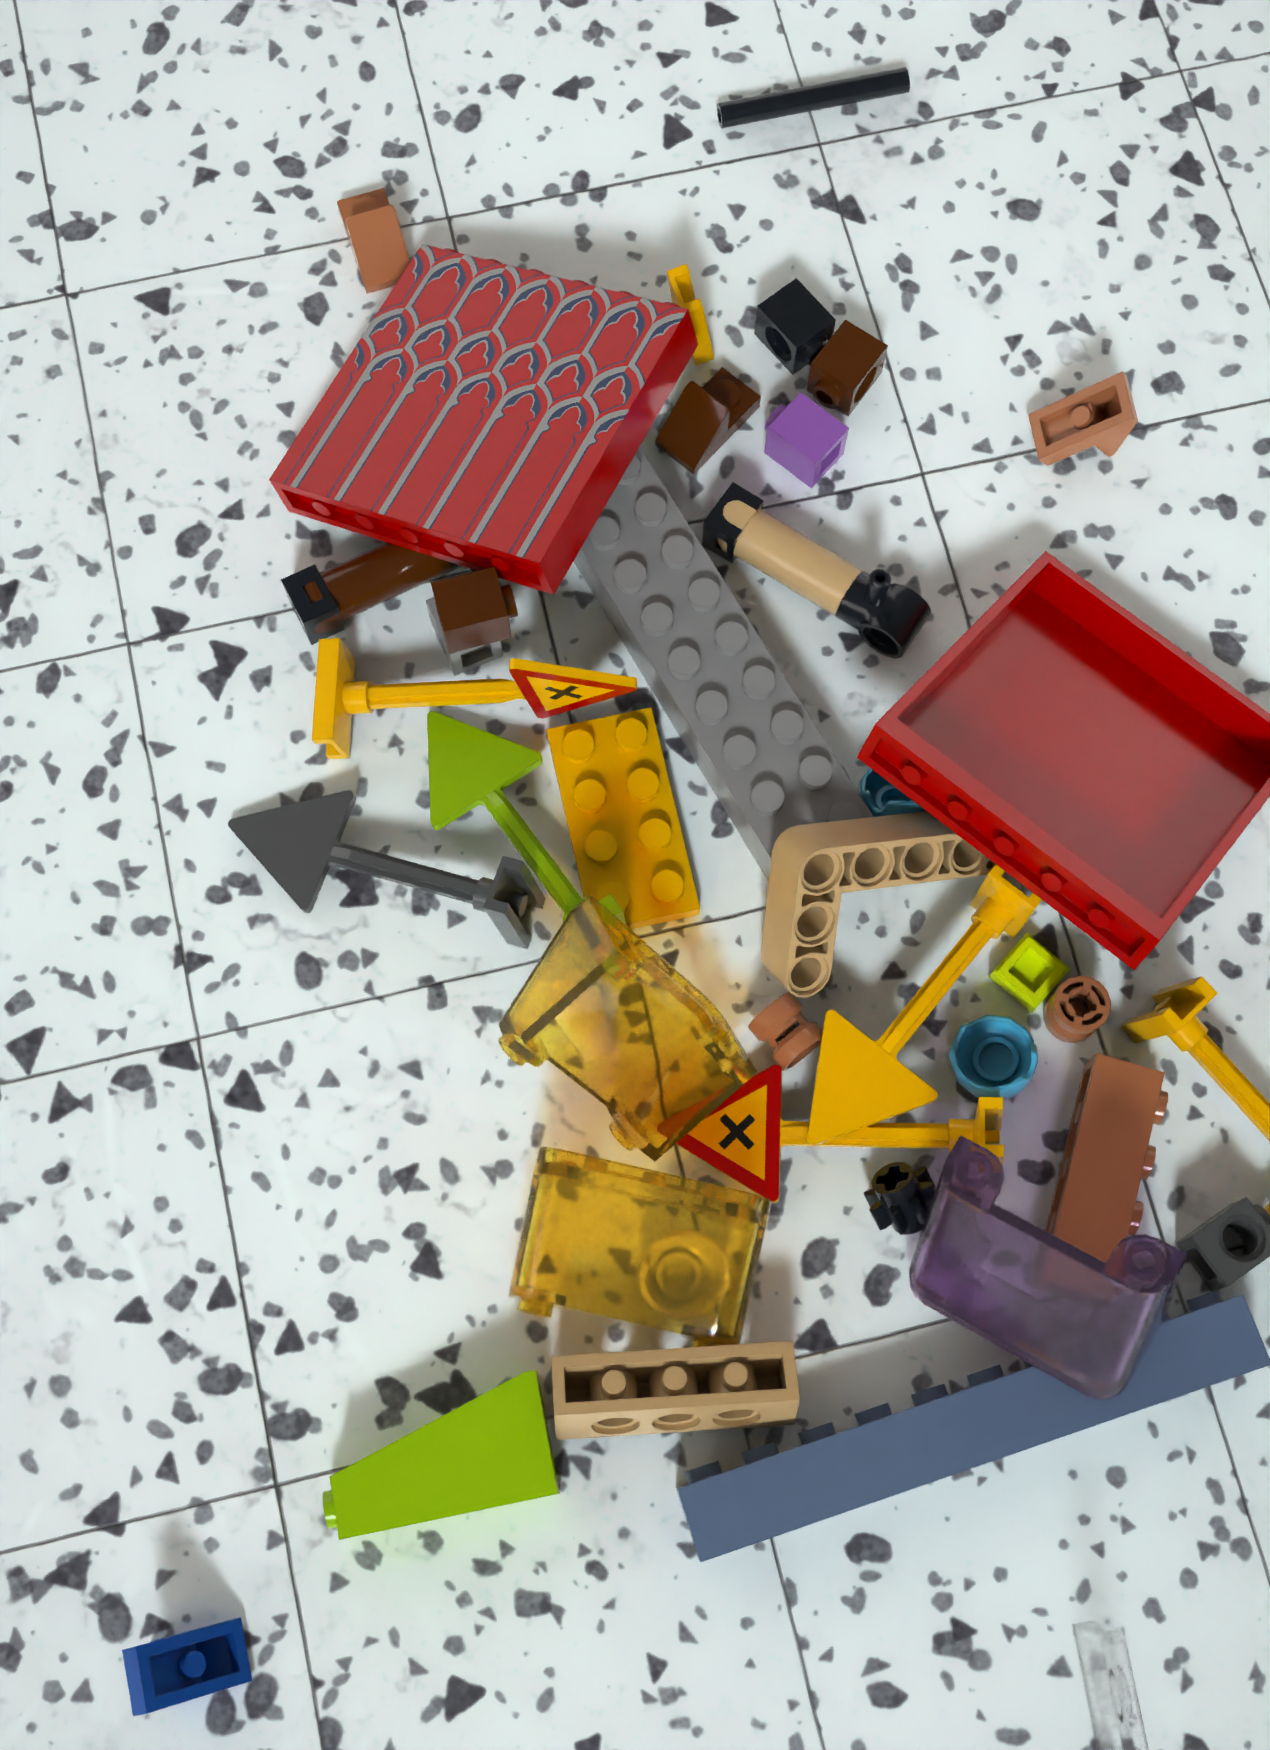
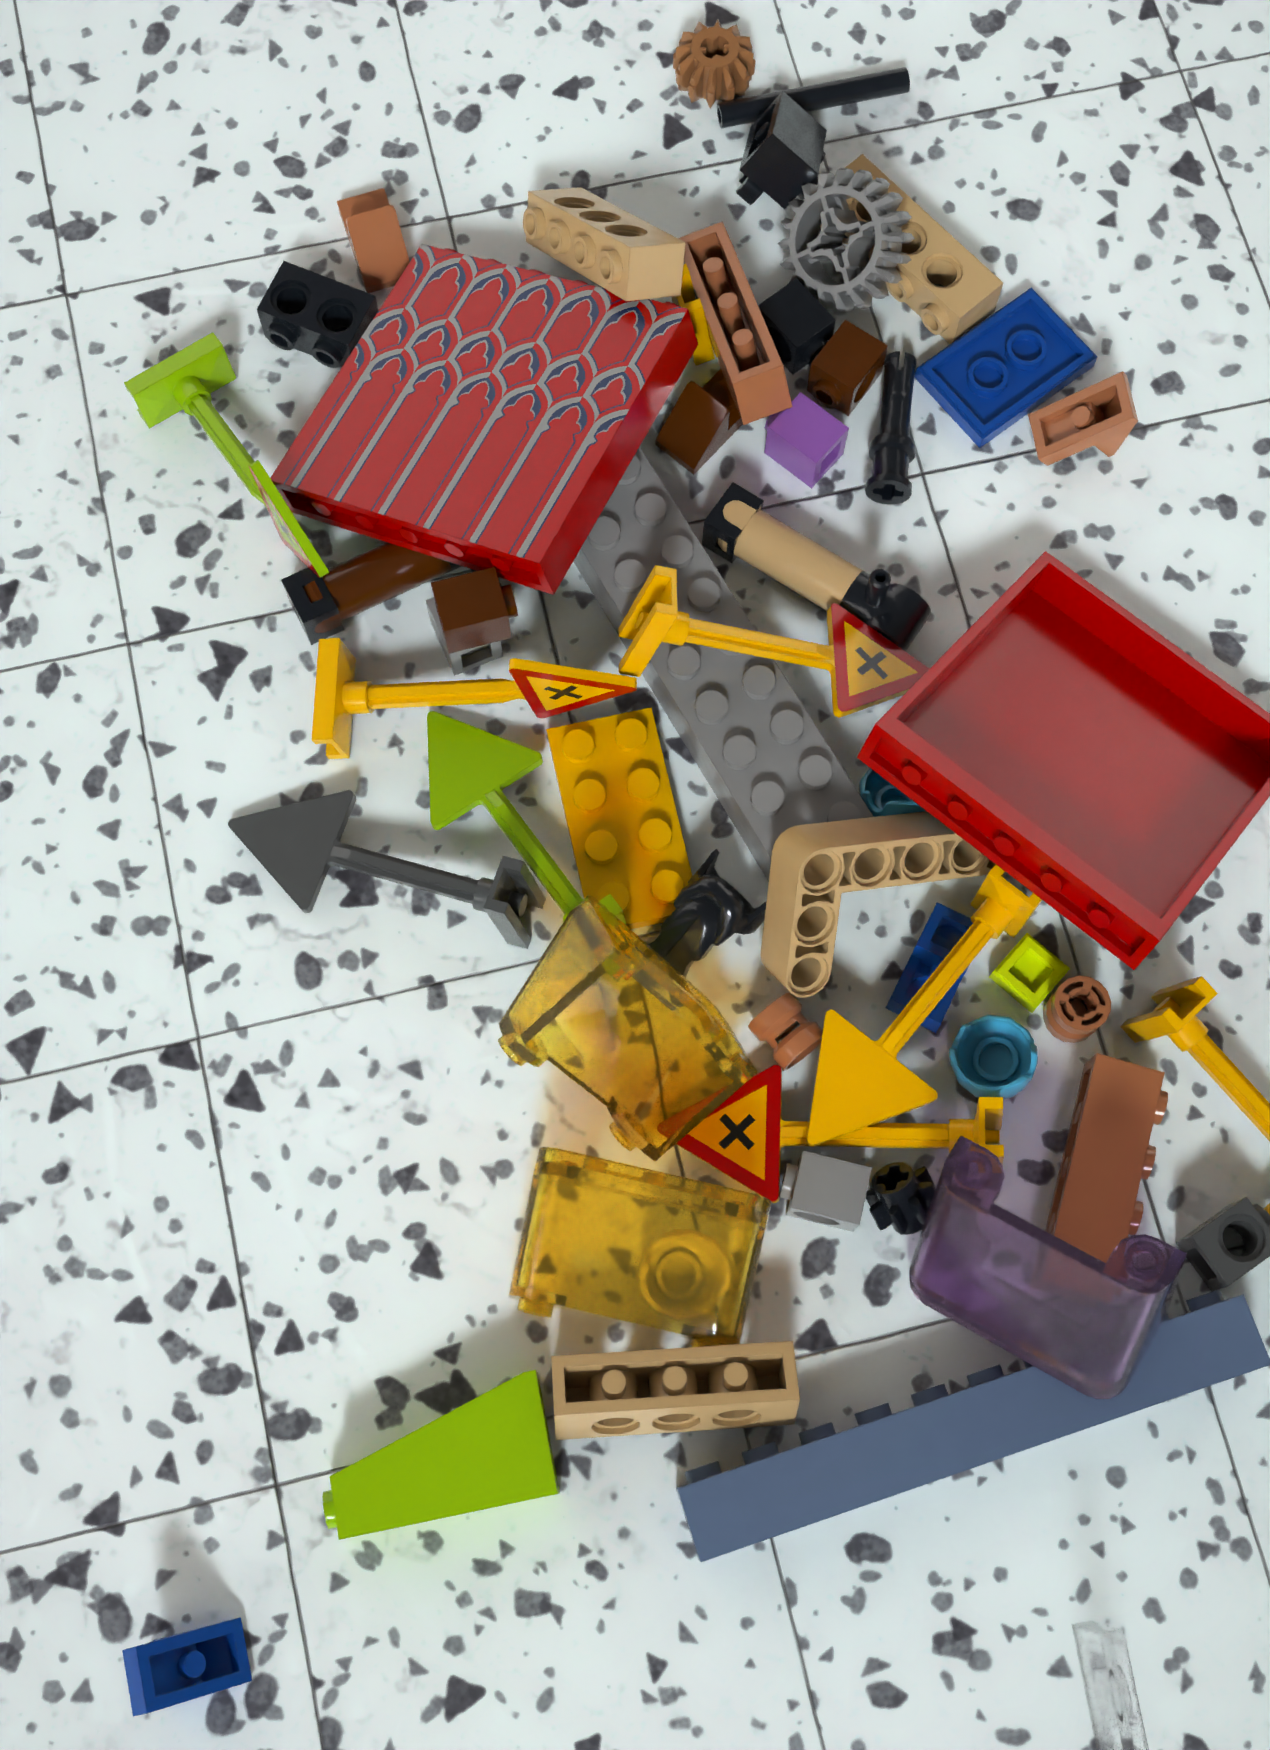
(186, 384): none -> lime piece
(323, 309): none -> black brick
(605, 243): none -> tan brick
(704, 916): none -> black hair
(714, 63): none -> medium nougat gear
(736, 325): none -> nougat brick
(781, 153): none -> black brick
(826, 1190): none -> light grey brick
(828, 206): none -> light grey gear
(860, 660): none -> yellow piece
(893, 447): none -> black pin
(936, 258): none -> tan brick
(937, 939): none -> blue slope
(1005, 367): none -> blue tile

